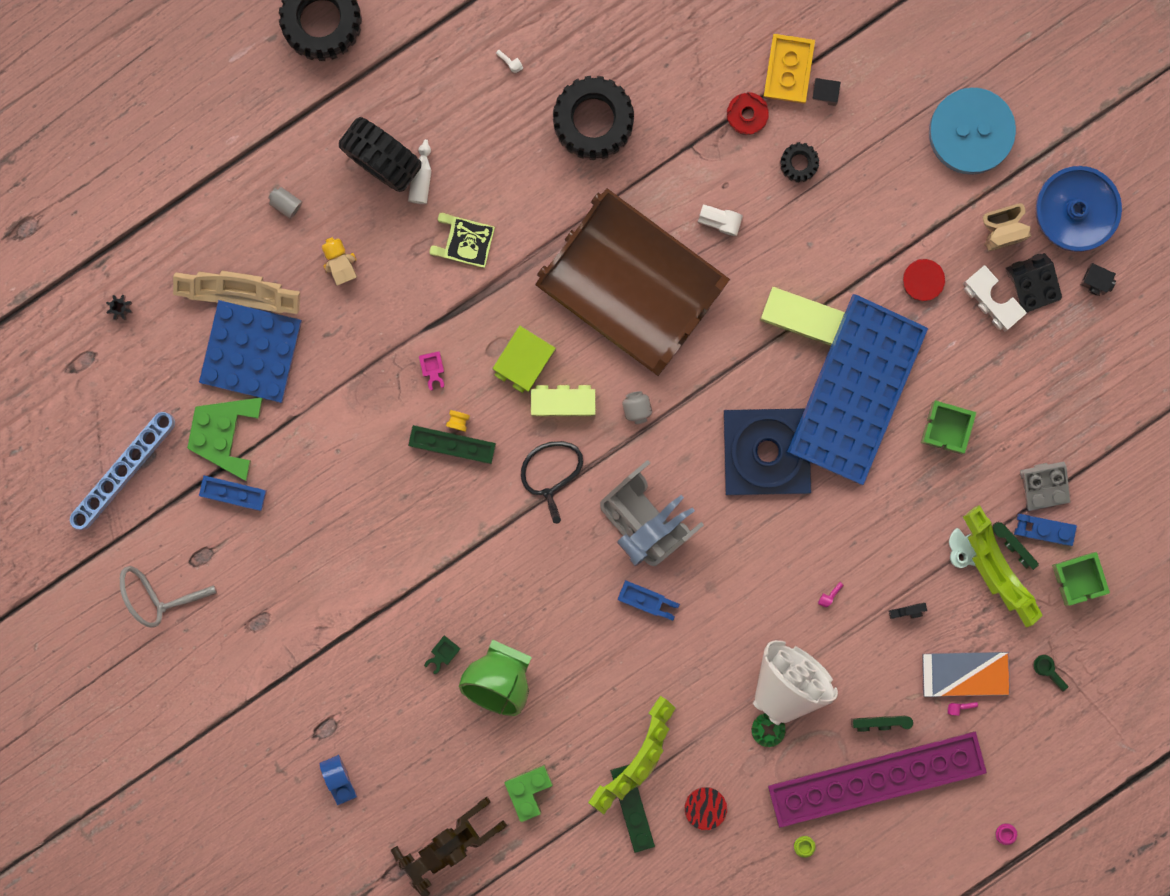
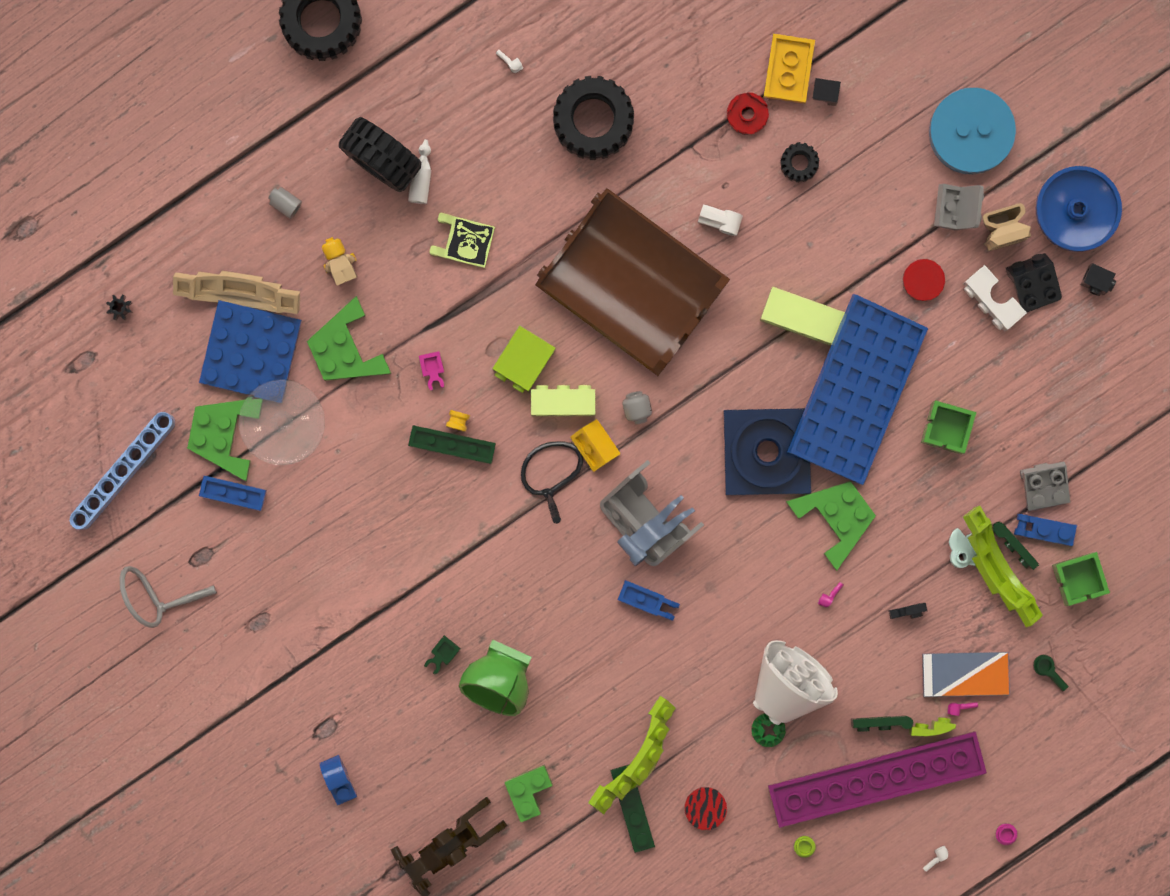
(281, 422): none -> clear dish
(337, 352): none -> bright green wing
(595, 445): none -> yellow panel
(844, 512): none -> bright green wing
(938, 727): none -> lime slope
(942, 854): none -> white hand
(958, 207): none -> light grey bracket

